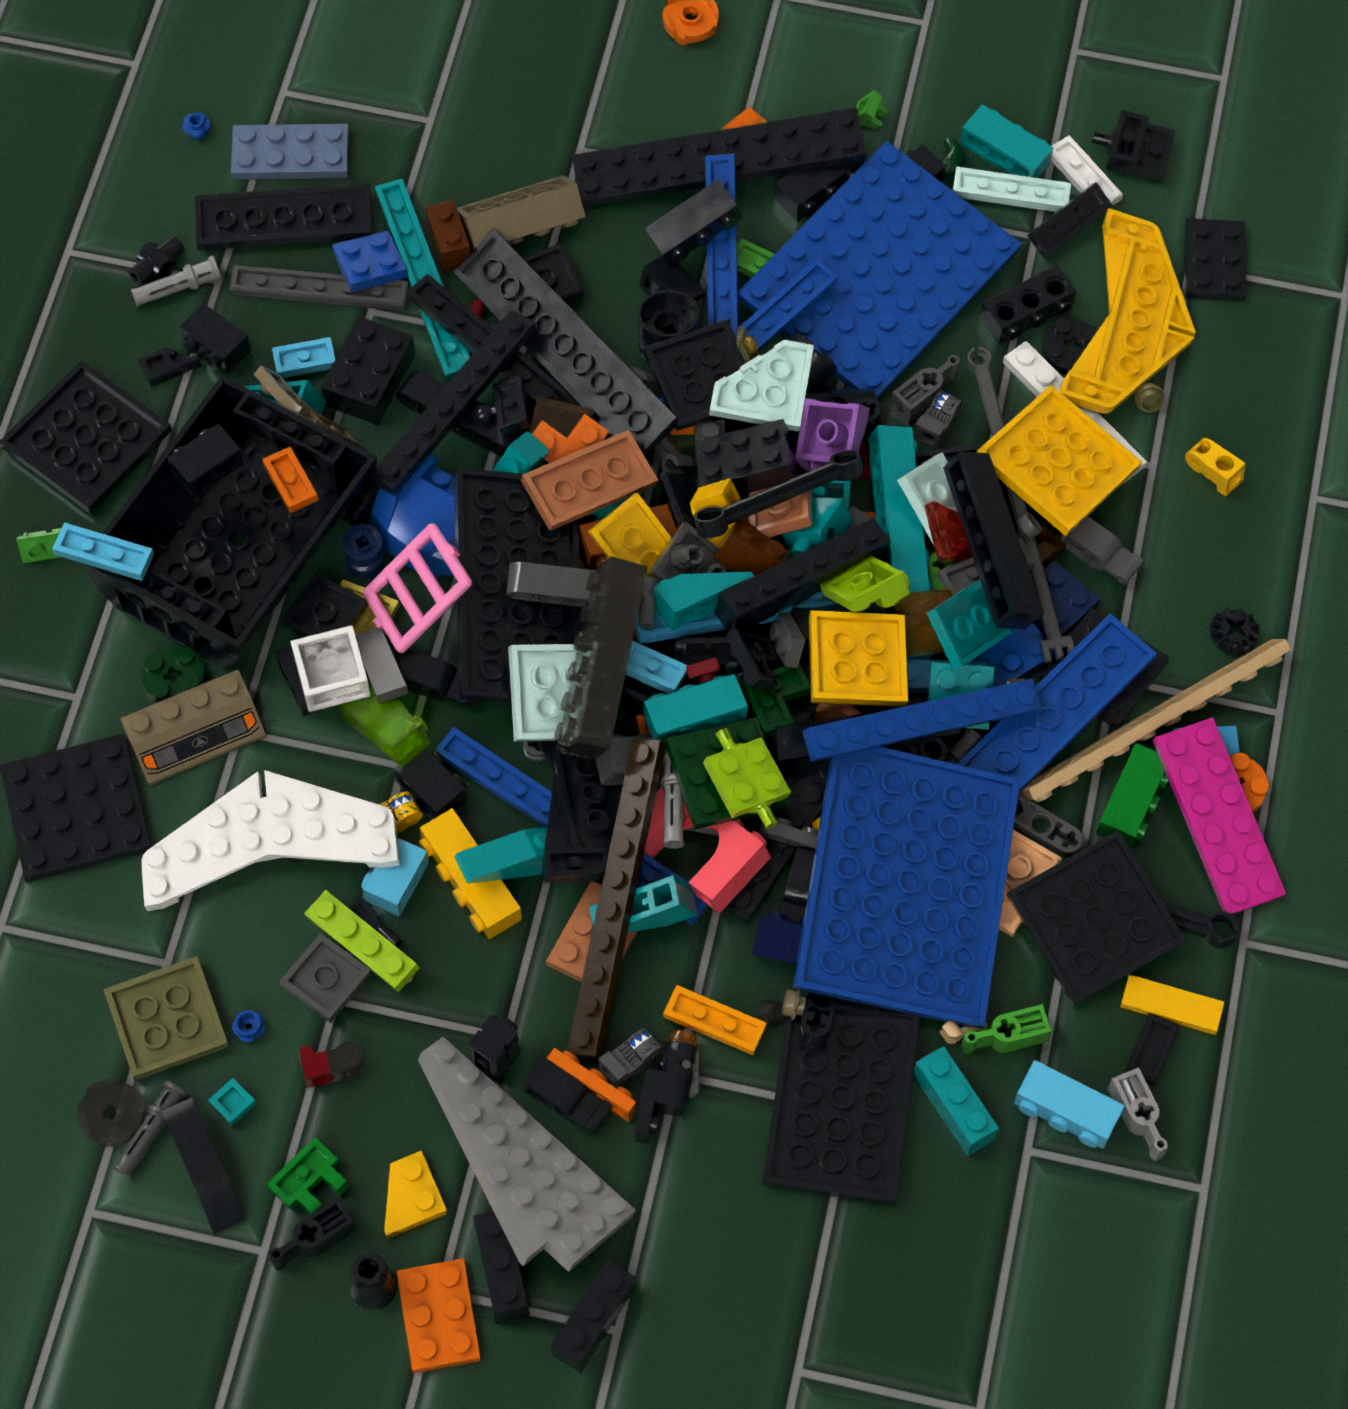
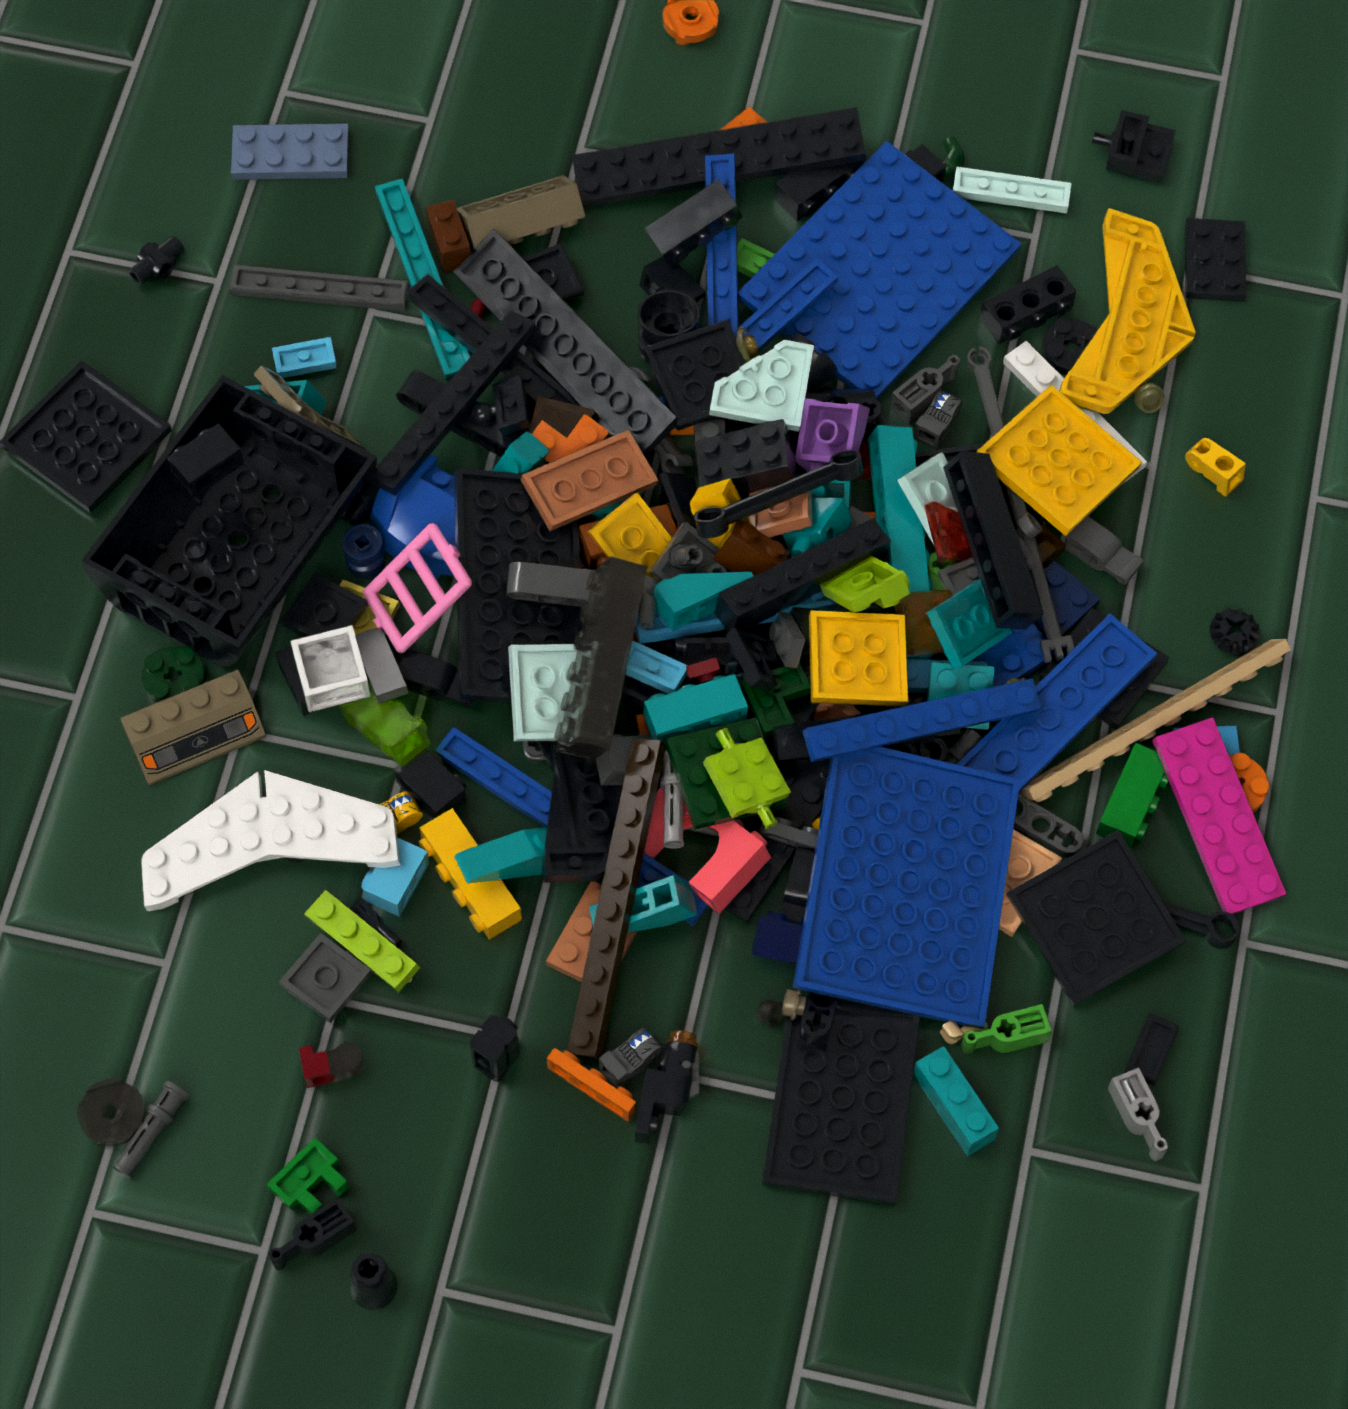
(37, 545): bright green hinge -> none
(75, 808): black plate -> none
(103, 551): medium azure plate -> none
(165, 1018): olive plate -> none
(166, 365): black tile -> none
(190, 277): light grey pin -> none
(199, 130): blue plate -> none
(203, 1165): black slope -> none
(214, 339): black brick -> none
(232, 1101): teal plate -> none
(248, 1017): blue plate -> none
(283, 216): black plate -> none
(290, 479): orange plate -> none
(368, 370): black brick -> none
(369, 261): blue plate -> none
(411, 1195): yellow wing -> none
(438, 1316): orange plate -> none
(500, 1269): black brick -> none
(529, 1177): light grey wing -> none
(565, 1095): black piece -> none
(593, 1316): black brick -> none
(714, 1020): light orange plate -> none
(868, 108): bright green tile -> none
(1005, 144): teal brick -> none
(1068, 1105): medium azure brick -> none
(1069, 220): black plate -> none
(1081, 169): white tile -> none
(1172, 1004): yellow tile -> none

